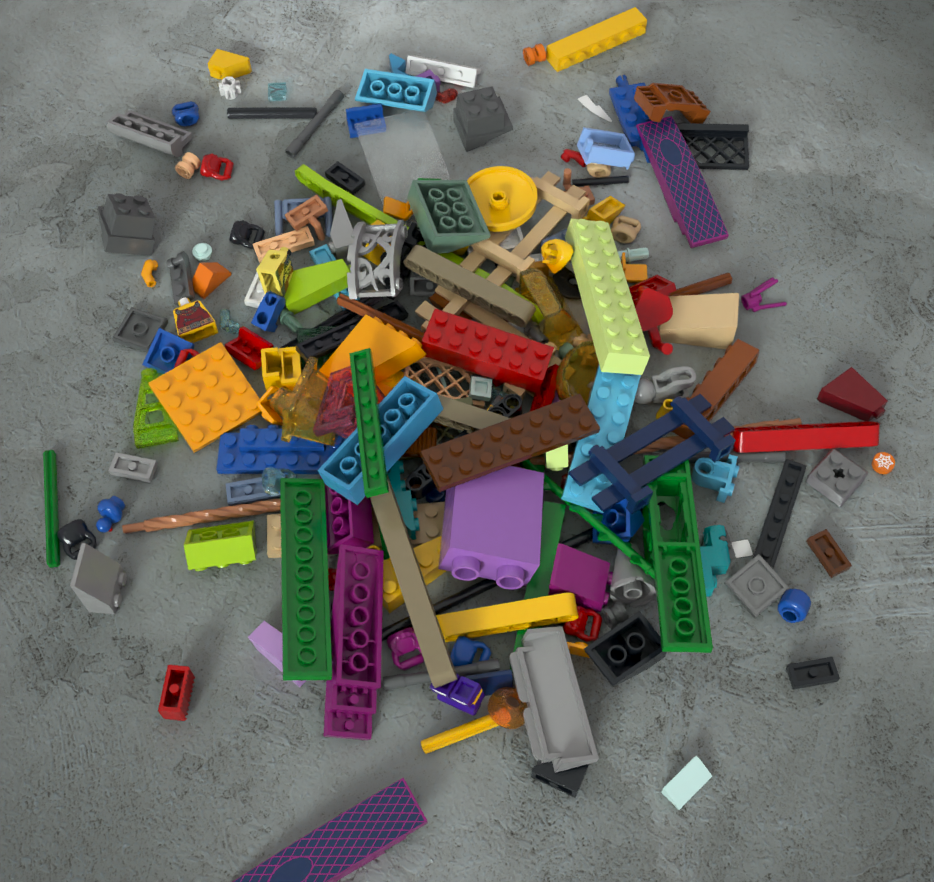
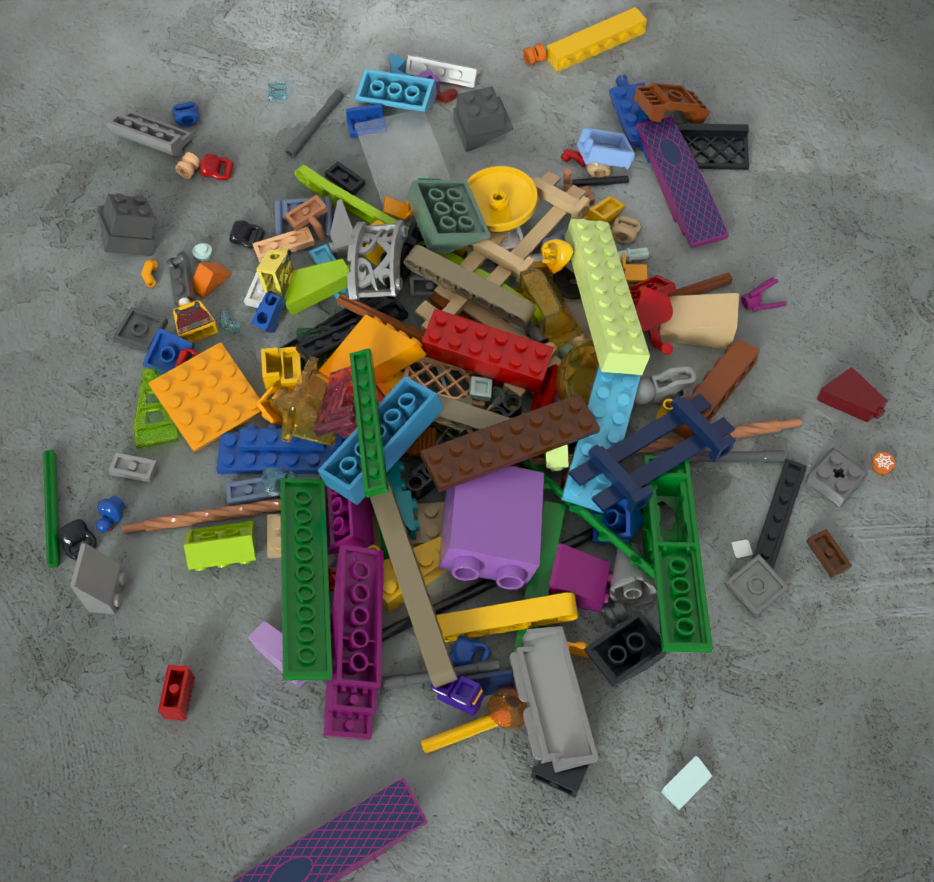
(228, 64): yellow slope -> none
(229, 88): white gear -> none
(248, 348): red bracket -> none
(272, 113): black axle -> none
(287, 318): sand green axle -> none
(402, 643): magenta piece -> none
(435, 496): dark blue plate -> none
(577, 626): red piece -> none
(586, 101): white sticker -> none
(715, 555): teal plate -> none
(718, 475): medium azure pin -> none
(794, 605): blue head -> none
(806, 436): red beam -> none
(812, 673): black plate -> none

